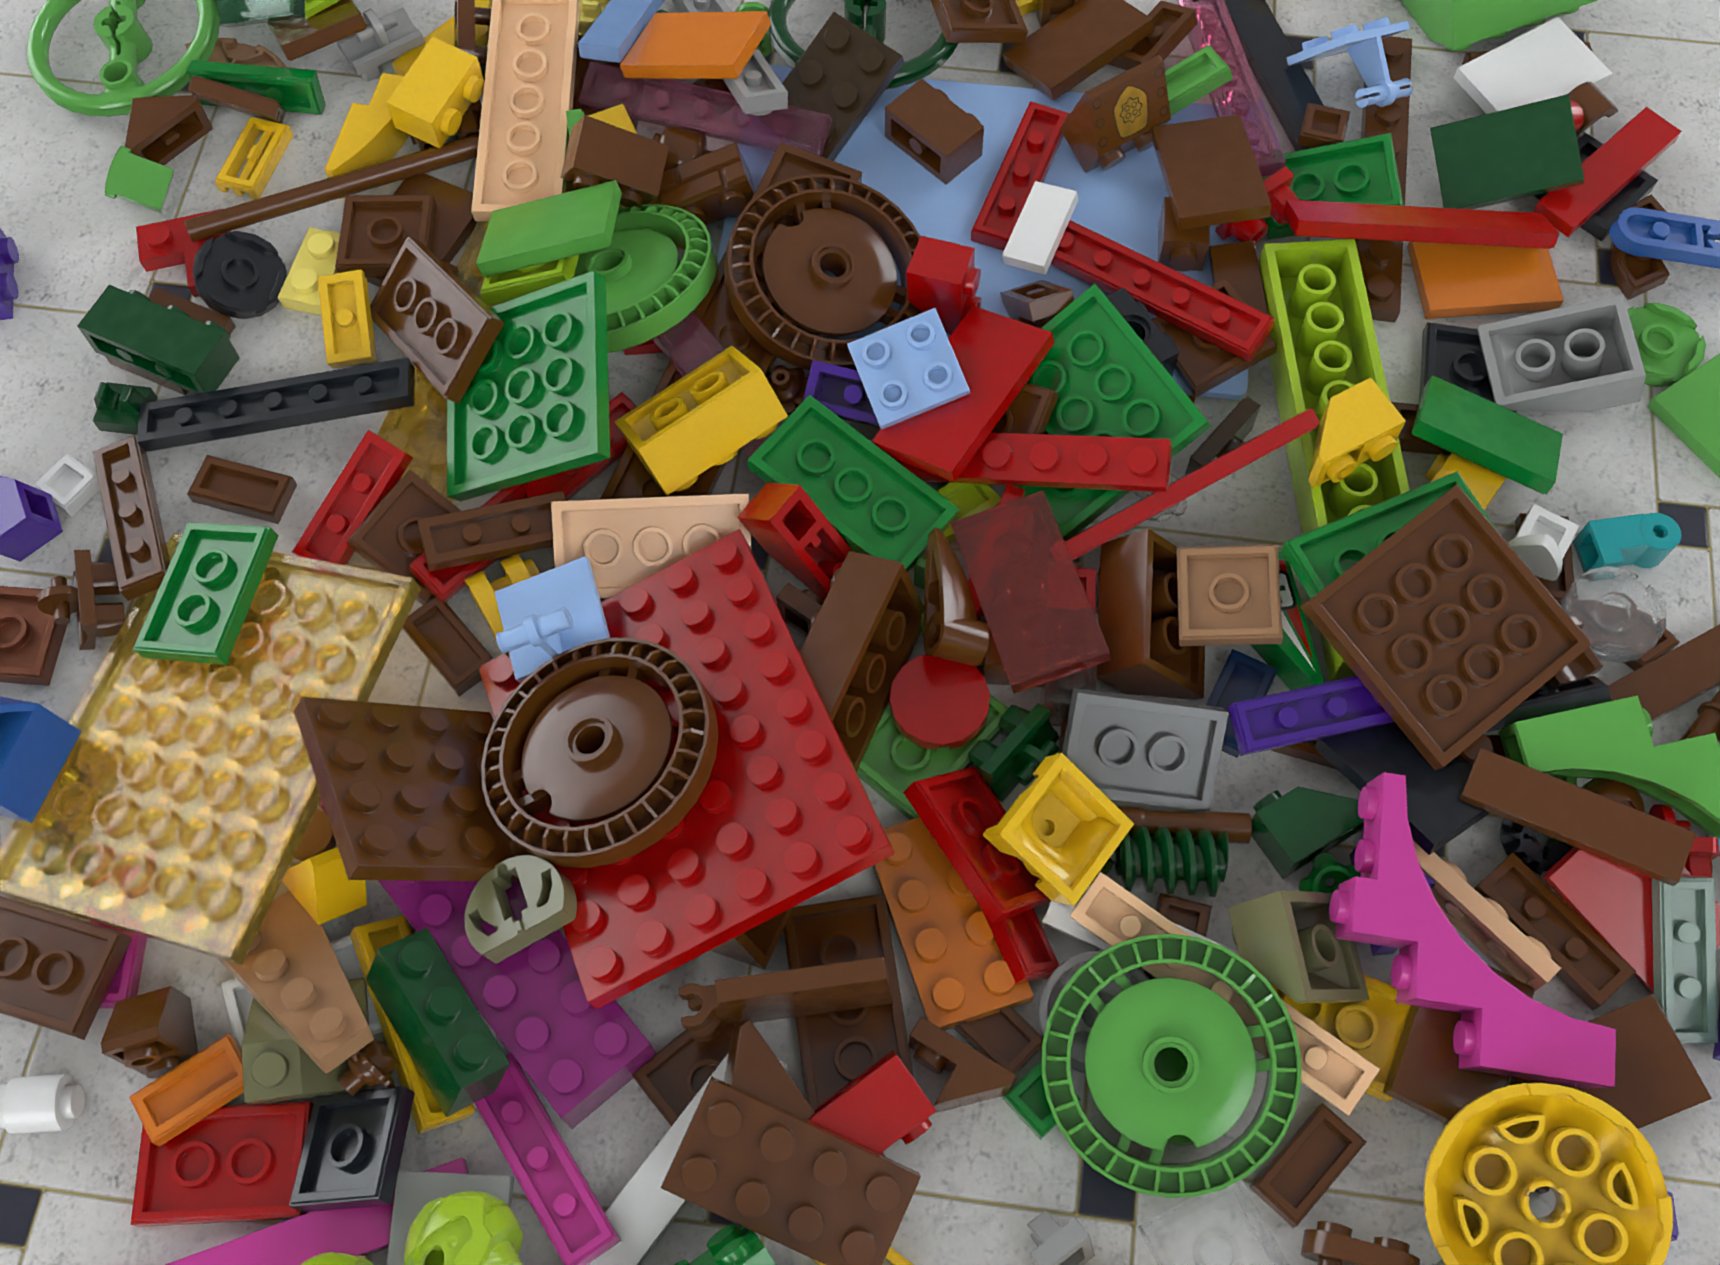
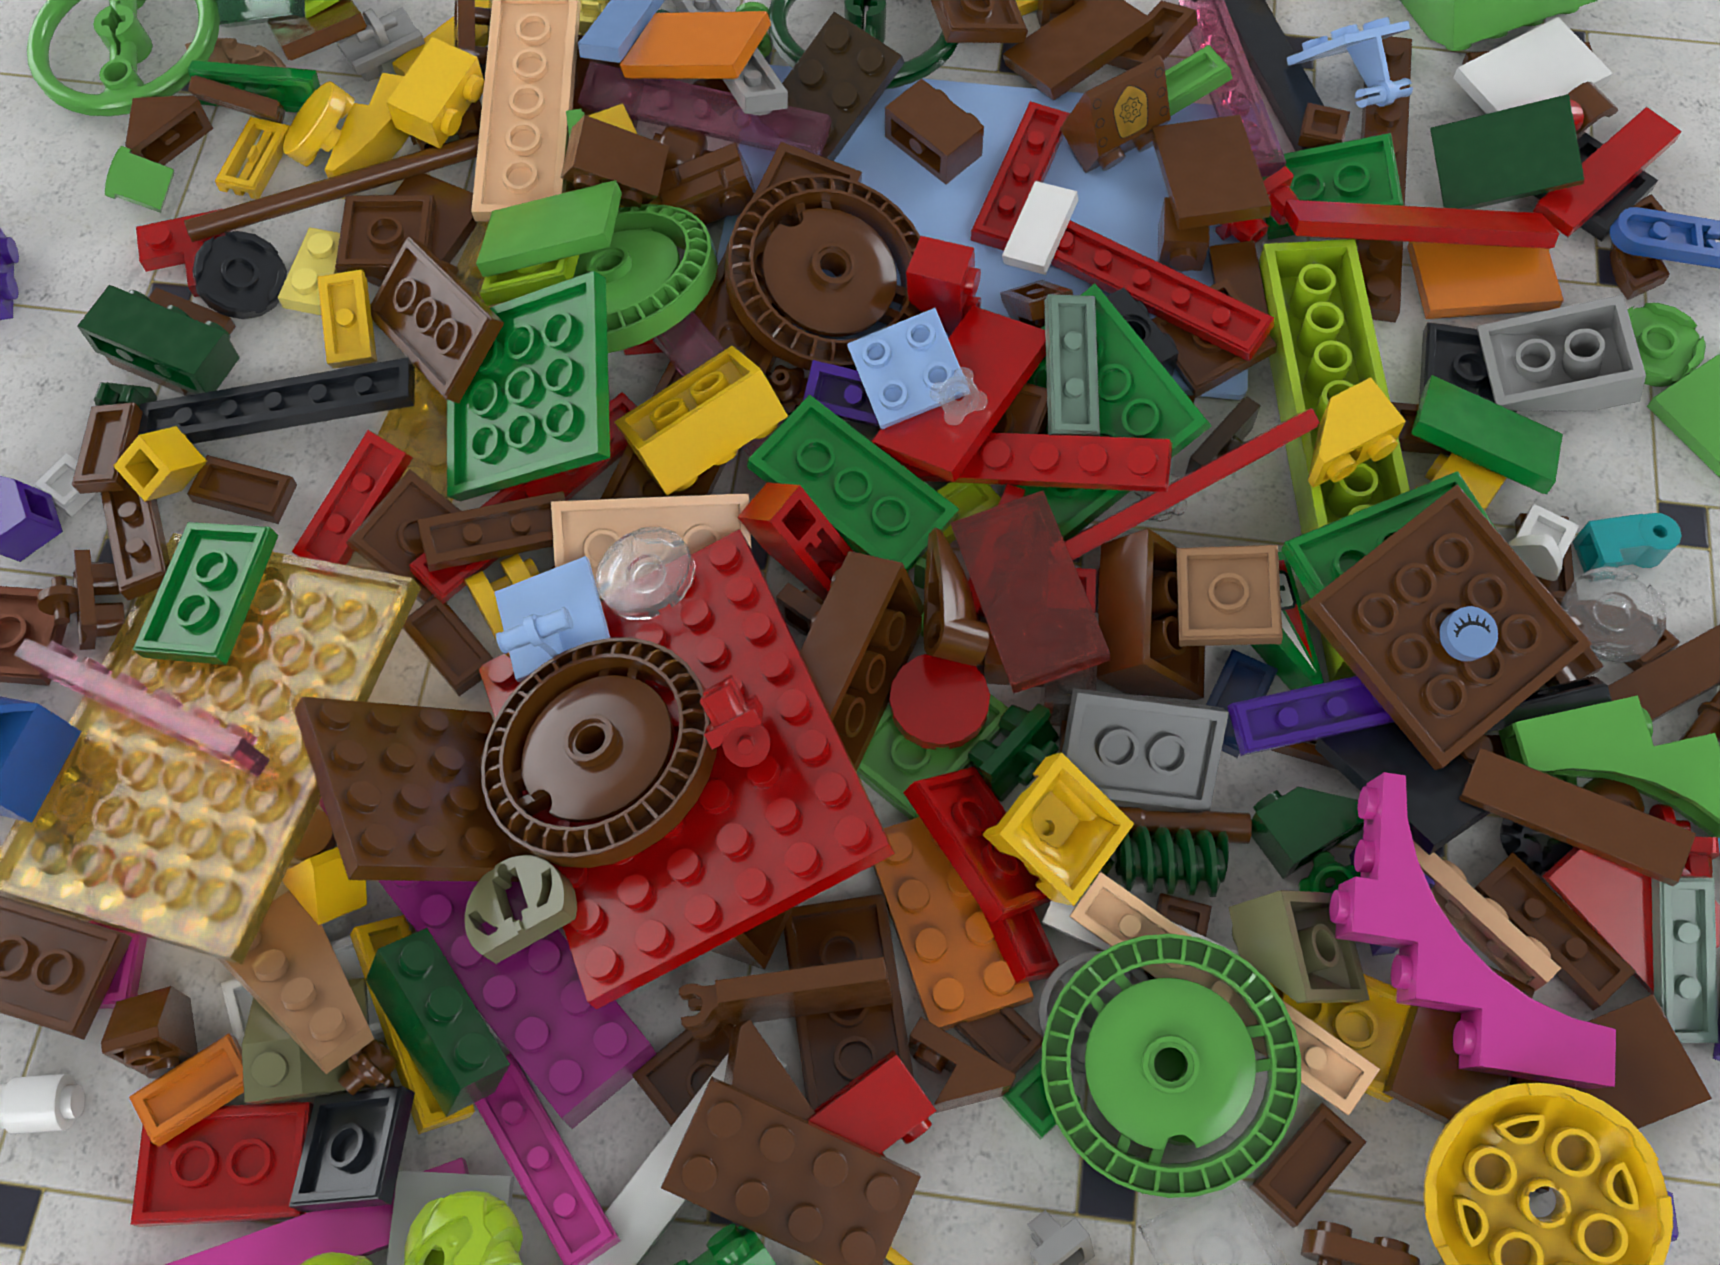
(105, 440): none -> reddish brown tile
(157, 710): none -> clear pink plate
(160, 463): none -> yellow brick
(316, 123): none -> yellow tile
(645, 572): none -> clear tile
(735, 723): none -> red hips
(972, 398): none -> clear plate
(1071, 365): none -> sand green tile
(1468, 633): none -> medium blue tile

